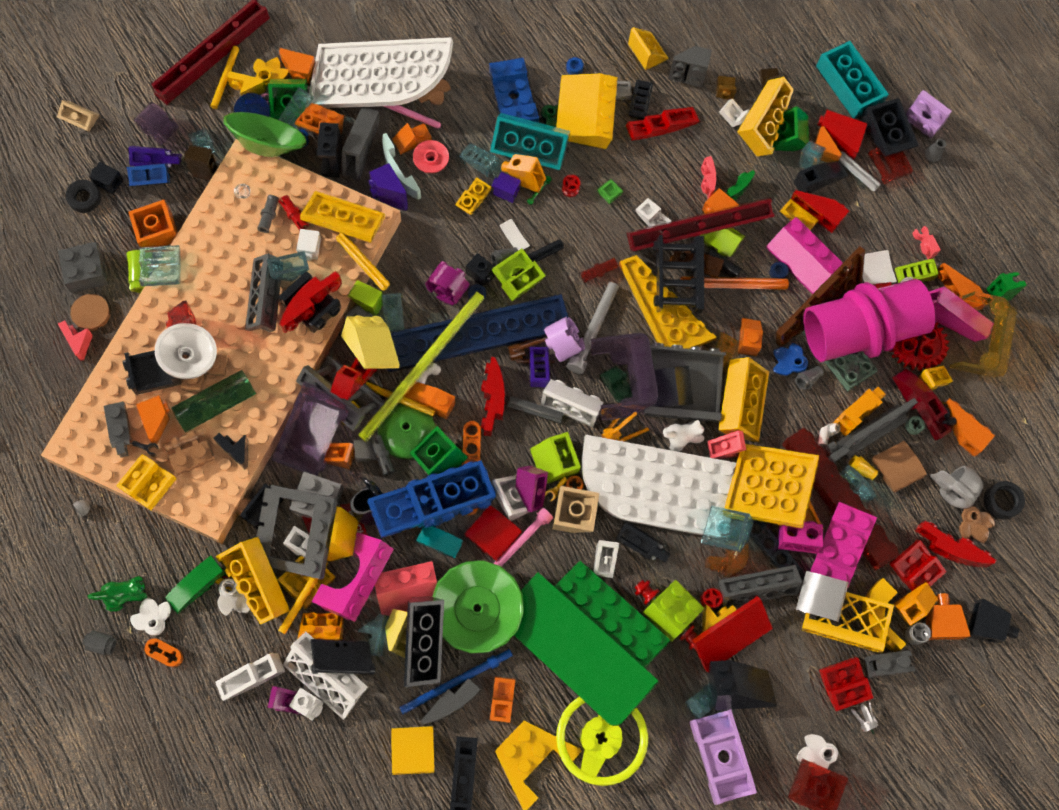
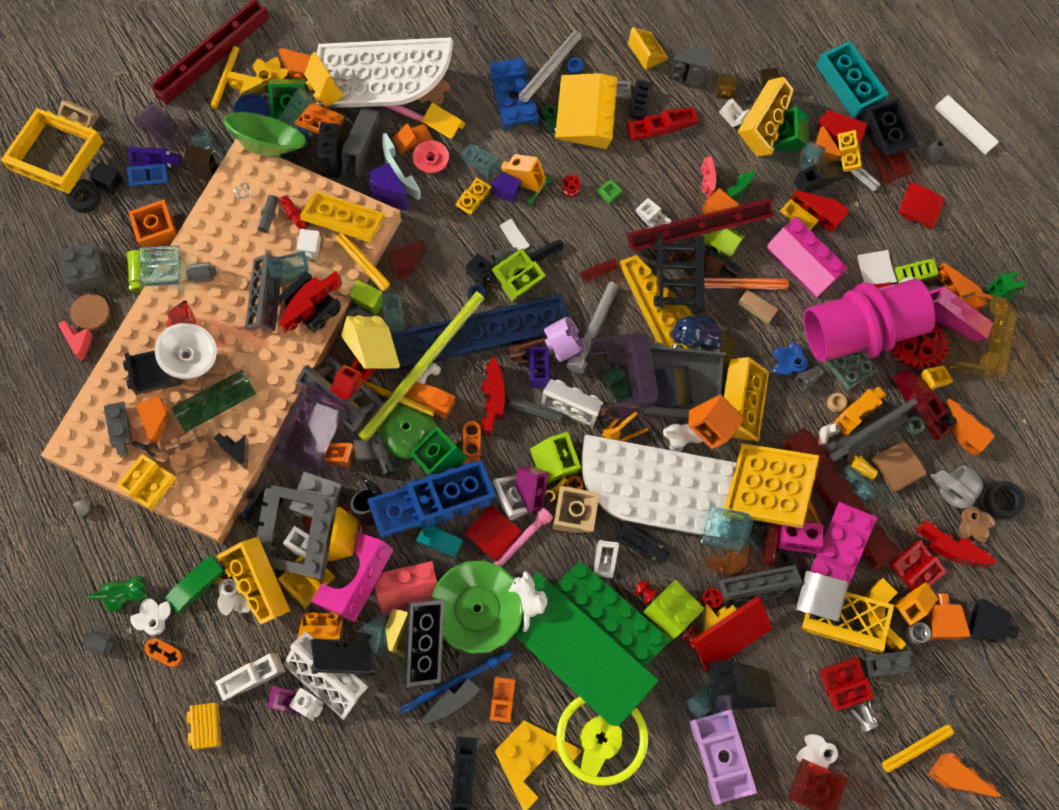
(28, 135): none -> yellow window
(201, 272): none -> dark grey brick
(204, 726): none -> yellow brick
(298, 604): yellow bar -> none
(321, 82): none -> yellow slope
(406, 259): none -> clear red slope
(412, 750): yellow slope -> none
(442, 121): none -> yellow panel
(447, 283): magenta brick -> none
(530, 138): teal brick -> none
(532, 601): none -> white animal
(550, 65): none -> light grey axle
(697, 331): none -> dark blue piece
(714, 421): none -> orange slope
(727, 445): coral slope -> none
(750, 337): orange slope -> none
(757, 306): none -> tan slope
(771, 543): none -> clear red pin
(779, 270): dark blue tile -> none
(834, 288): reddish brown wing -> none
(837, 402): none -> tan tile
(850, 151): none -> yellow slope
(917, 748): none -> yellow axle
(921, 205): none -> red slope
(927, 114): lavender brick -> none
(929, 245): coral plate -> none
(956, 776): none -> orange slope
(966, 124): none -> white tile

